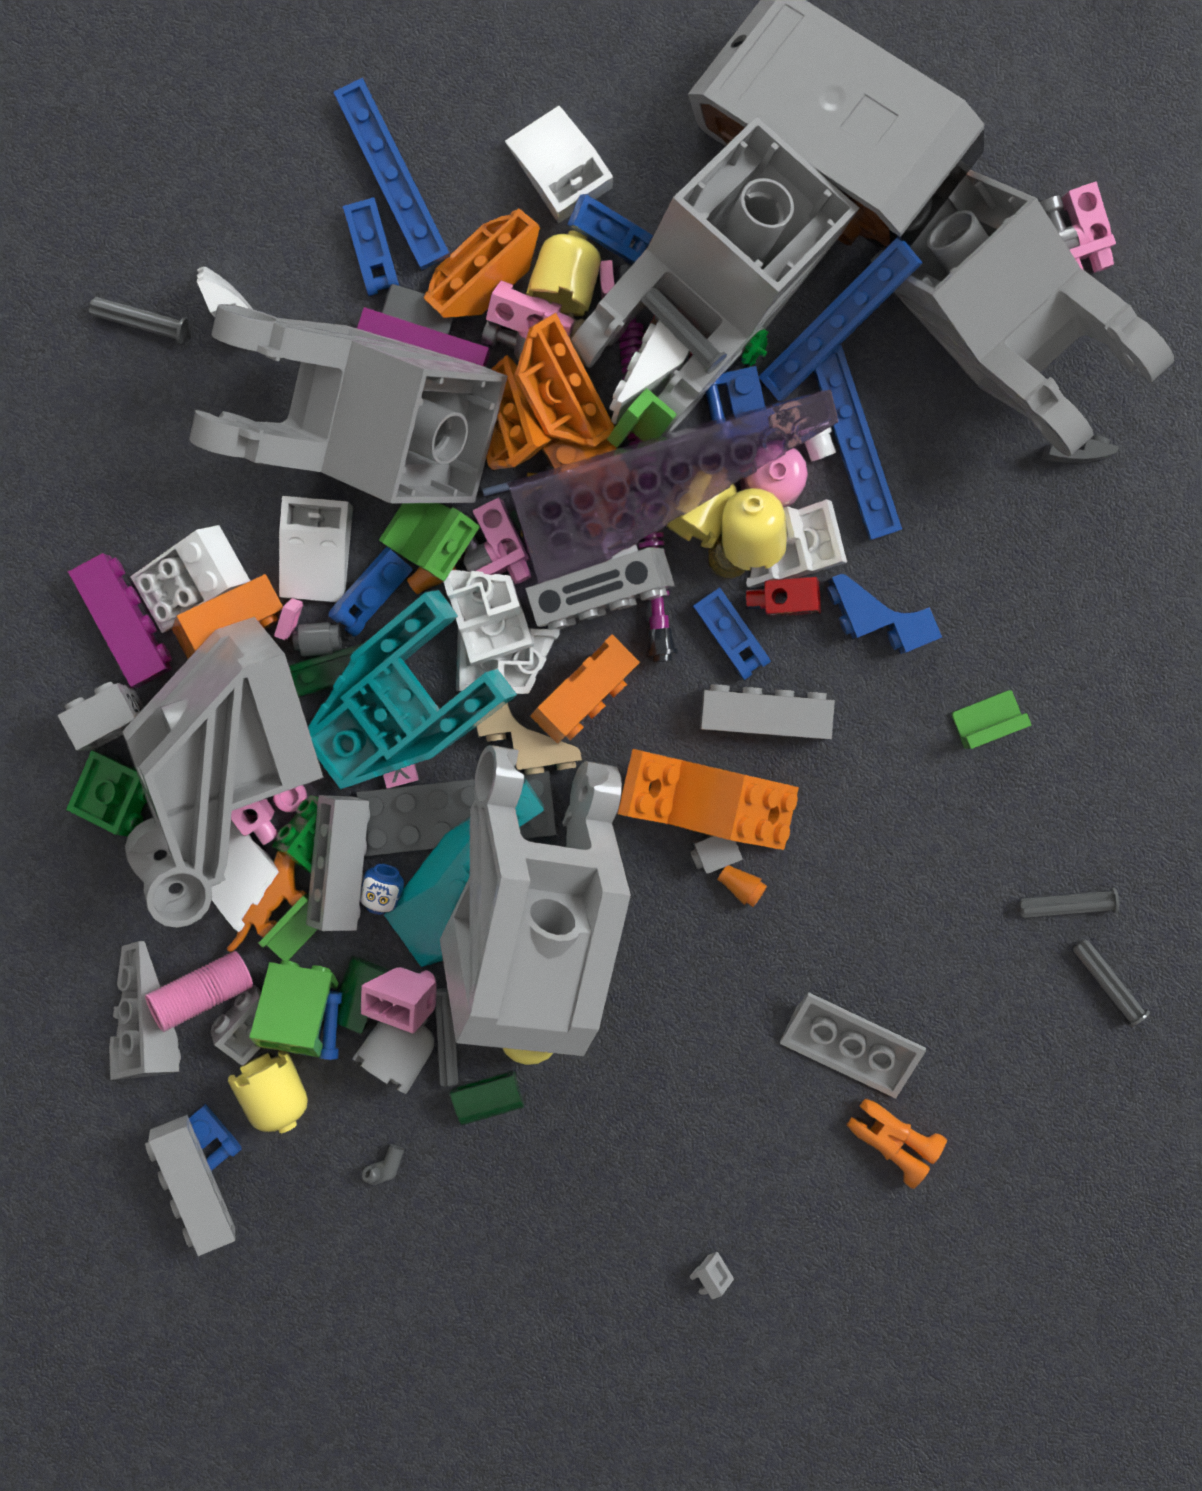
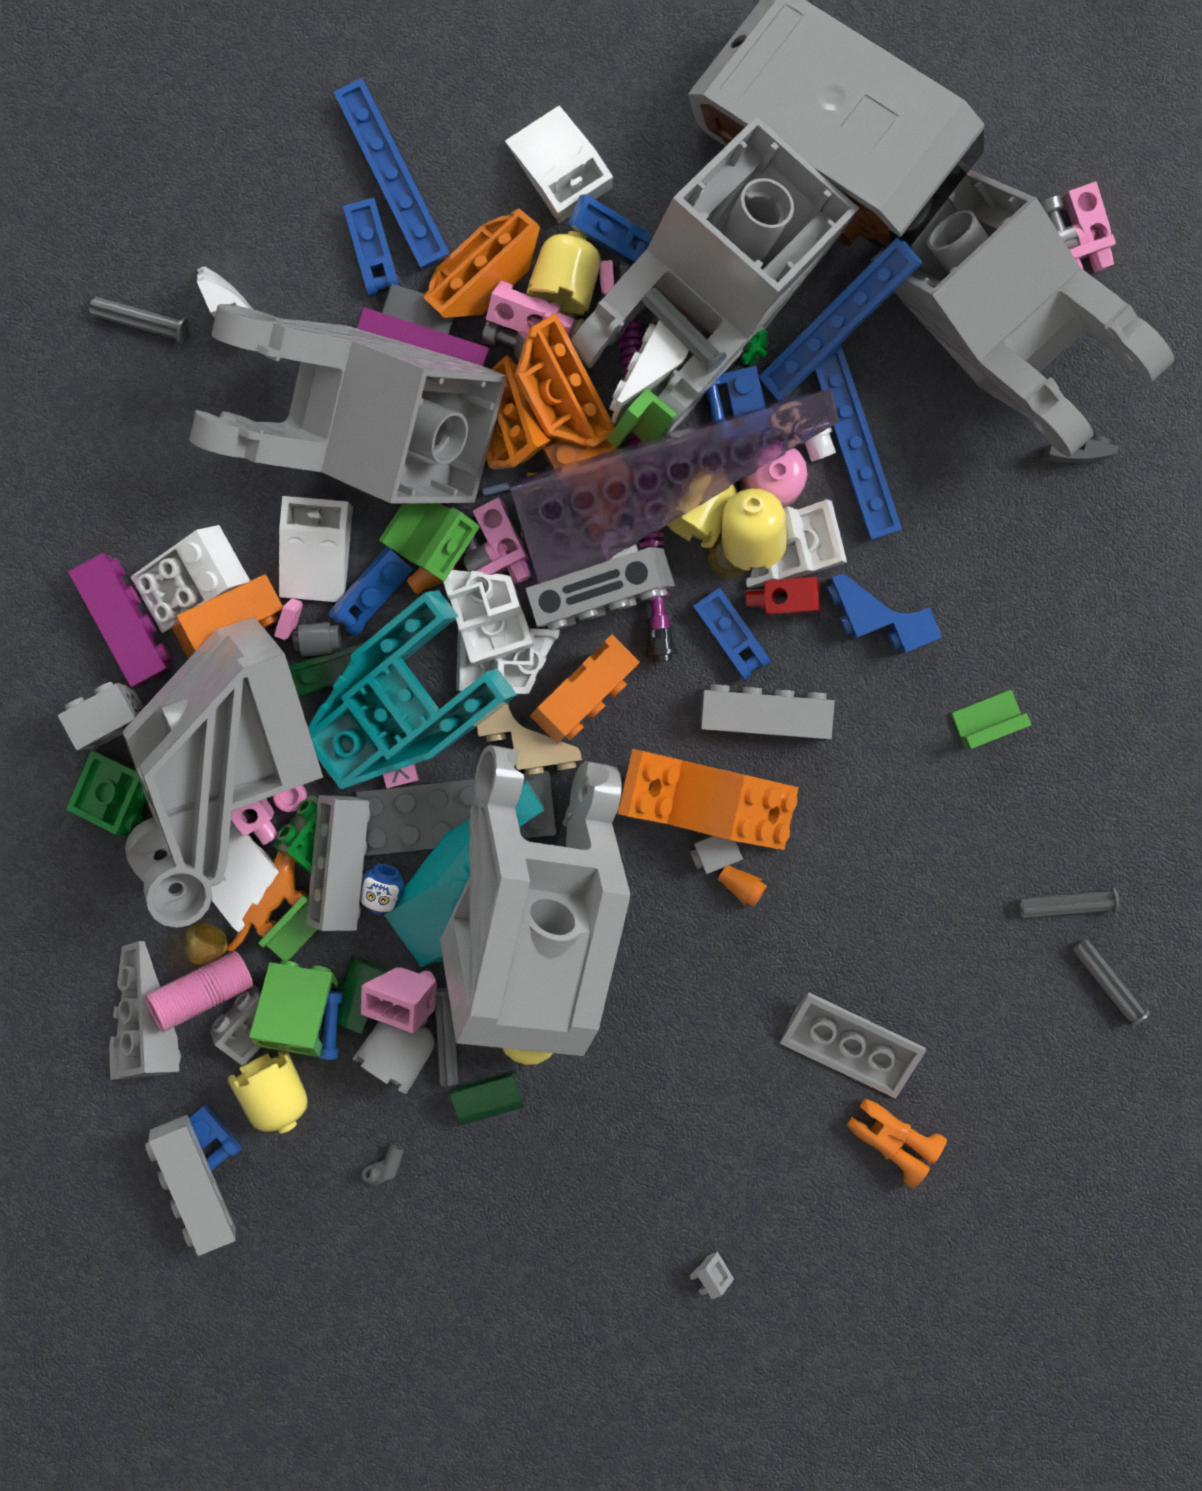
(205, 943): none -> clear yellow cone

